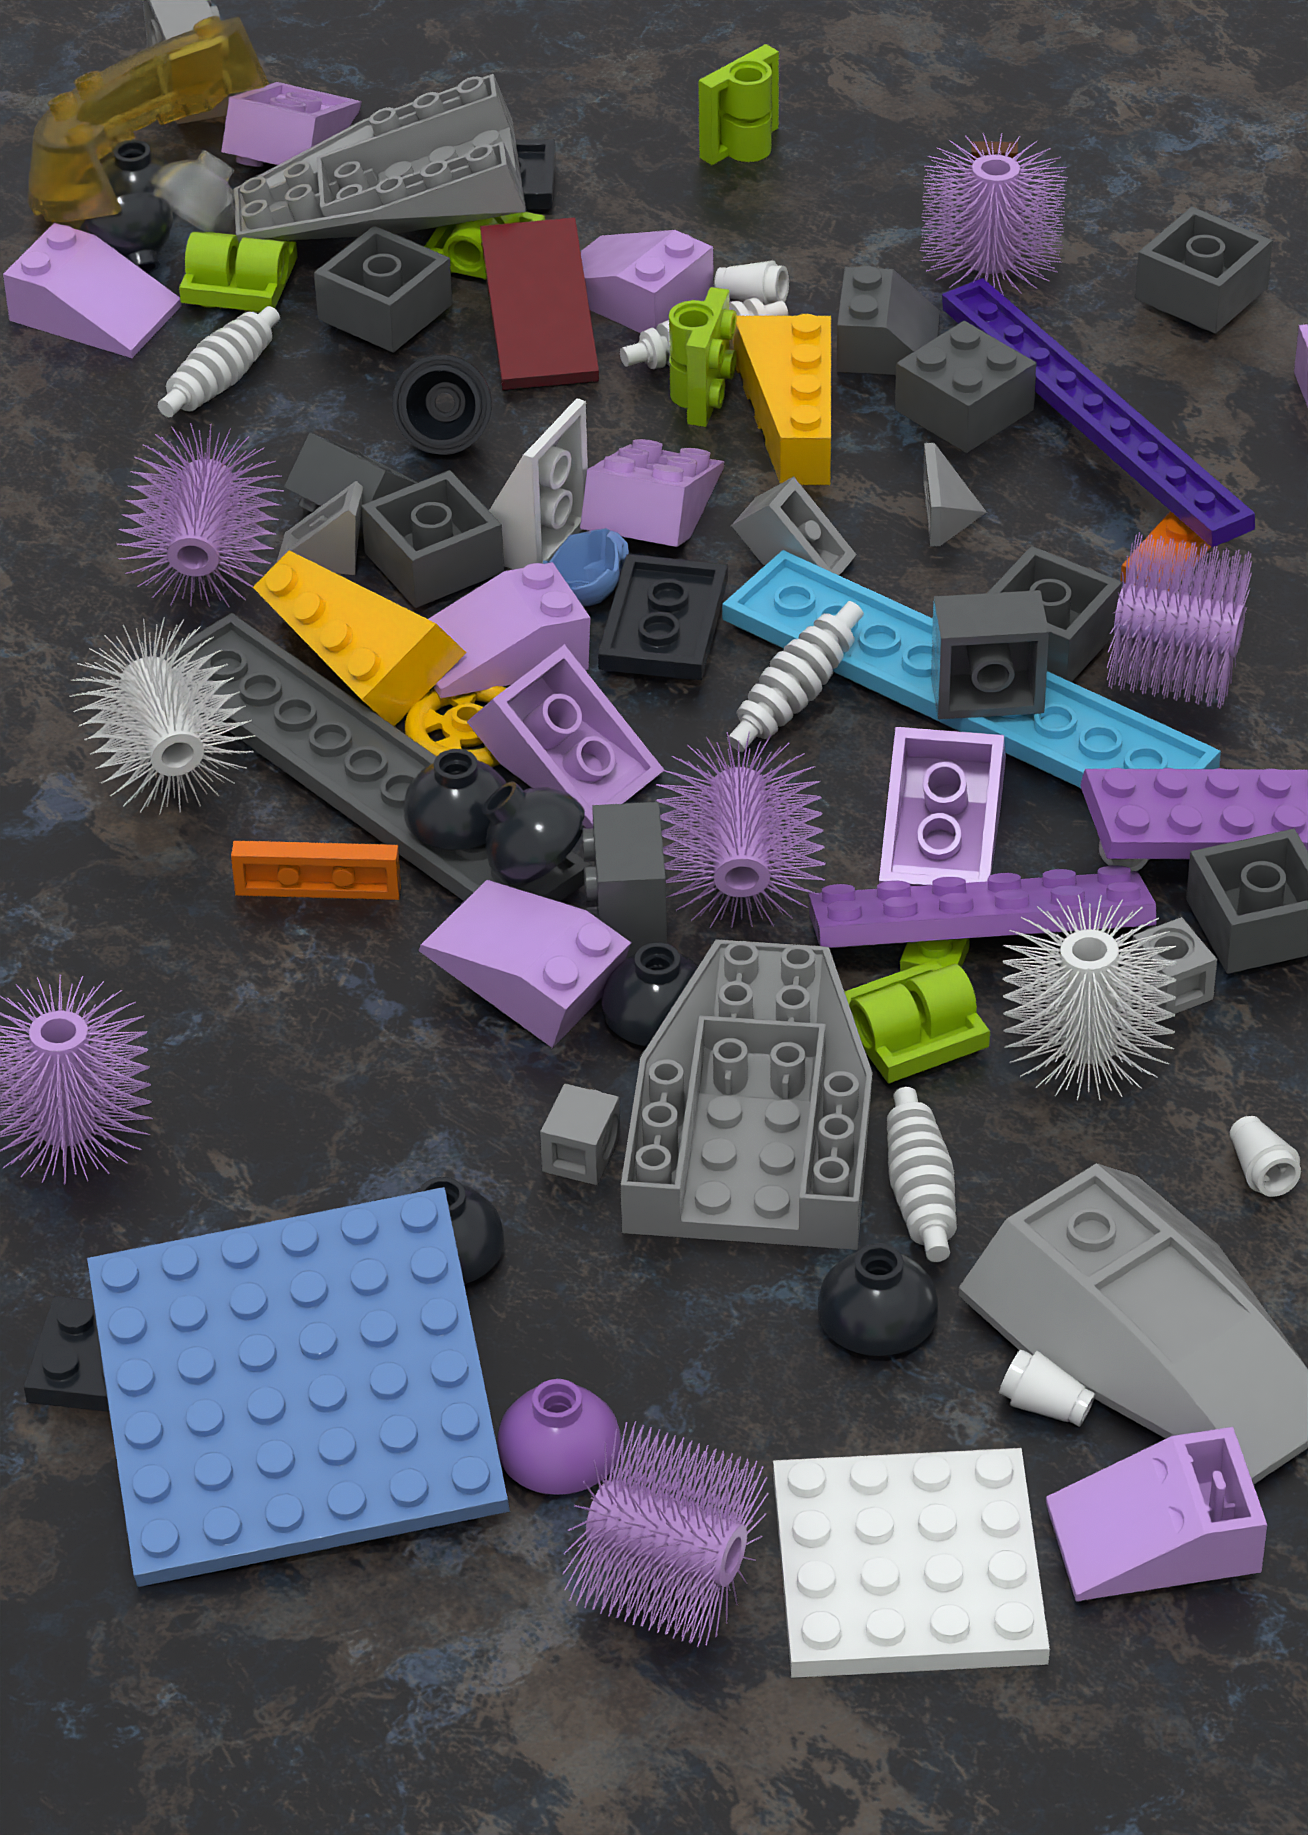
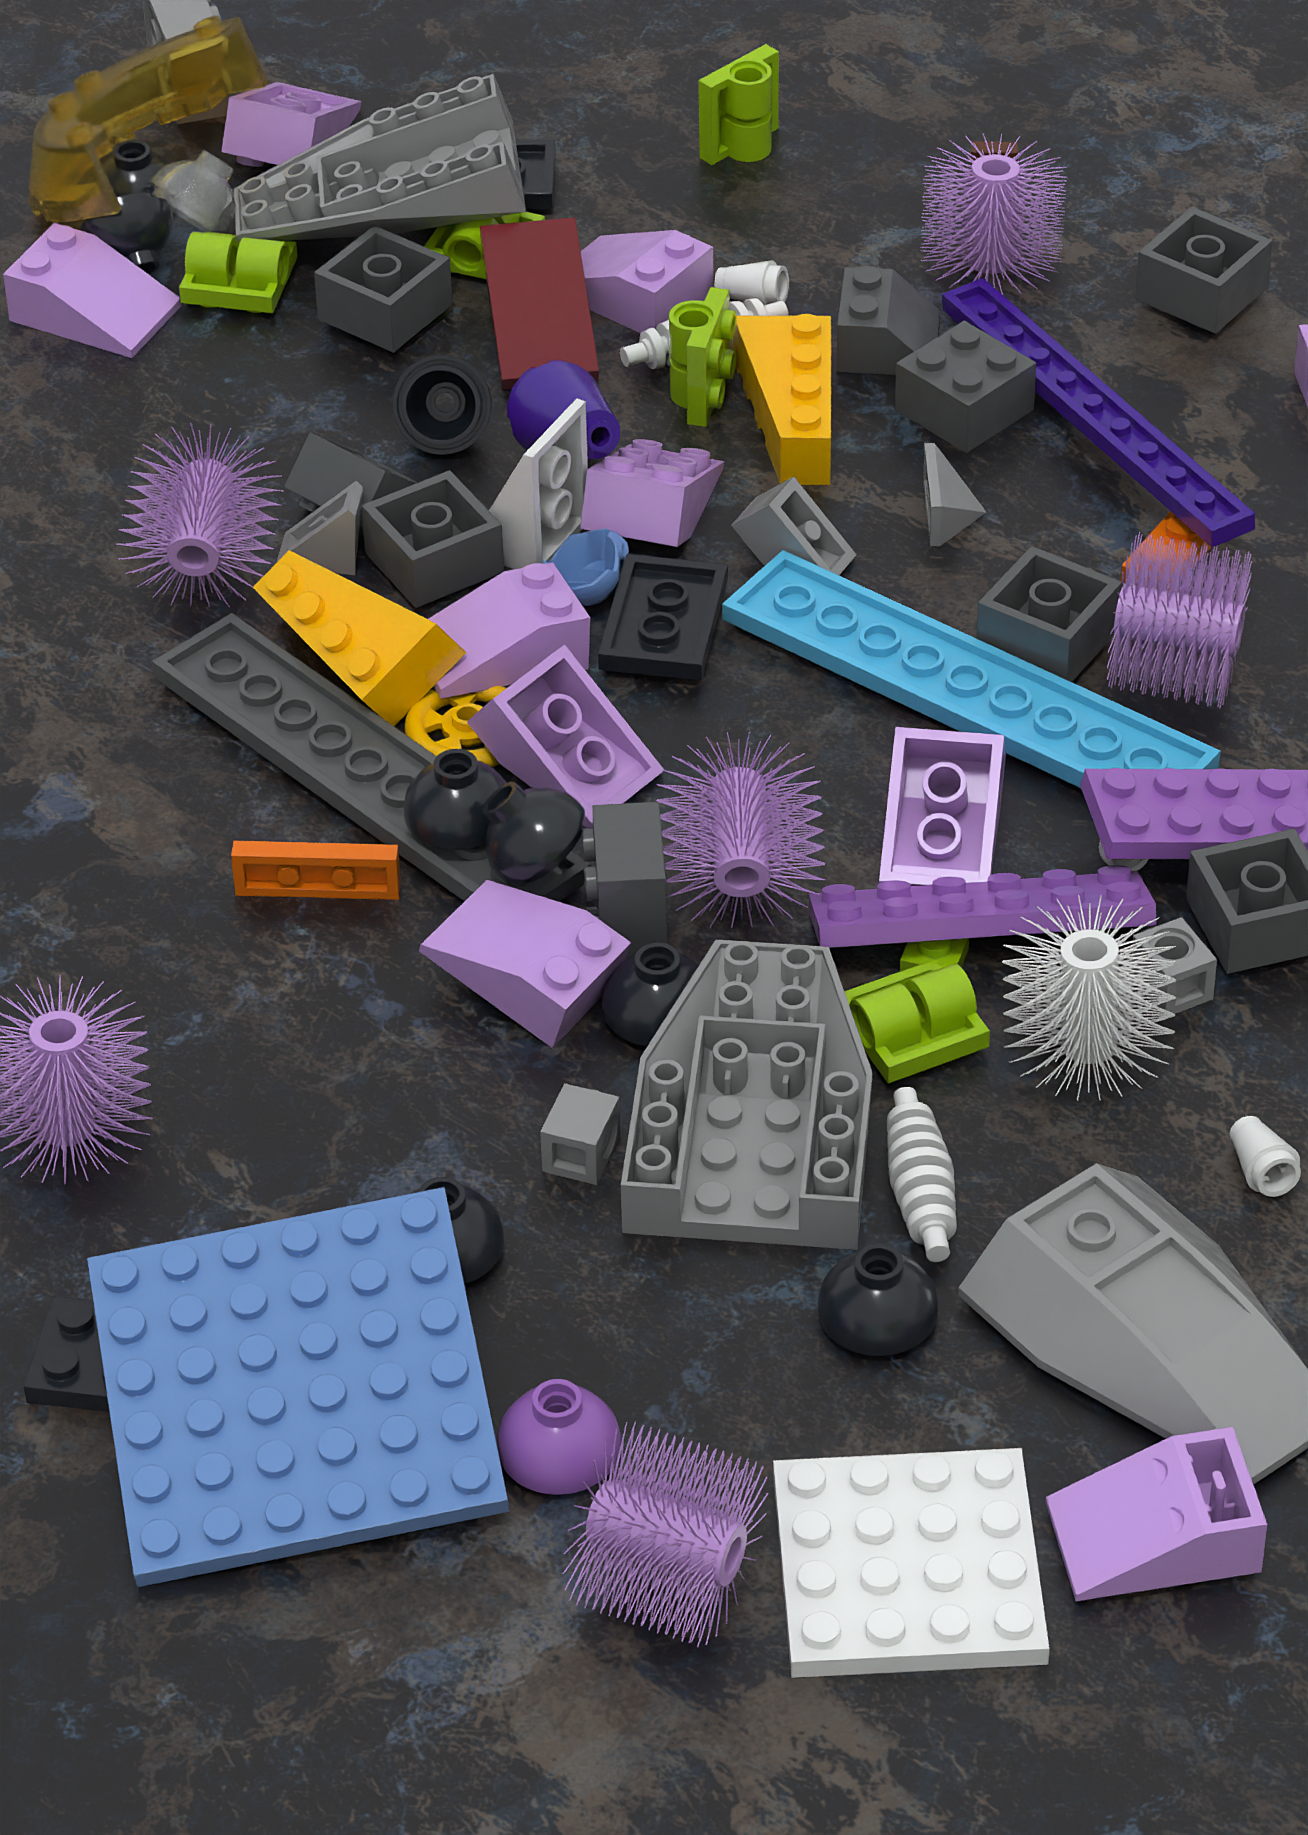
(162, 716): white piece -> none
(218, 361): white piece -> none
(547, 392): none -> dark purple cone
(795, 676): white piece -> none
(989, 654): dark grey brick -> none
(1045, 1389): white cone -> none

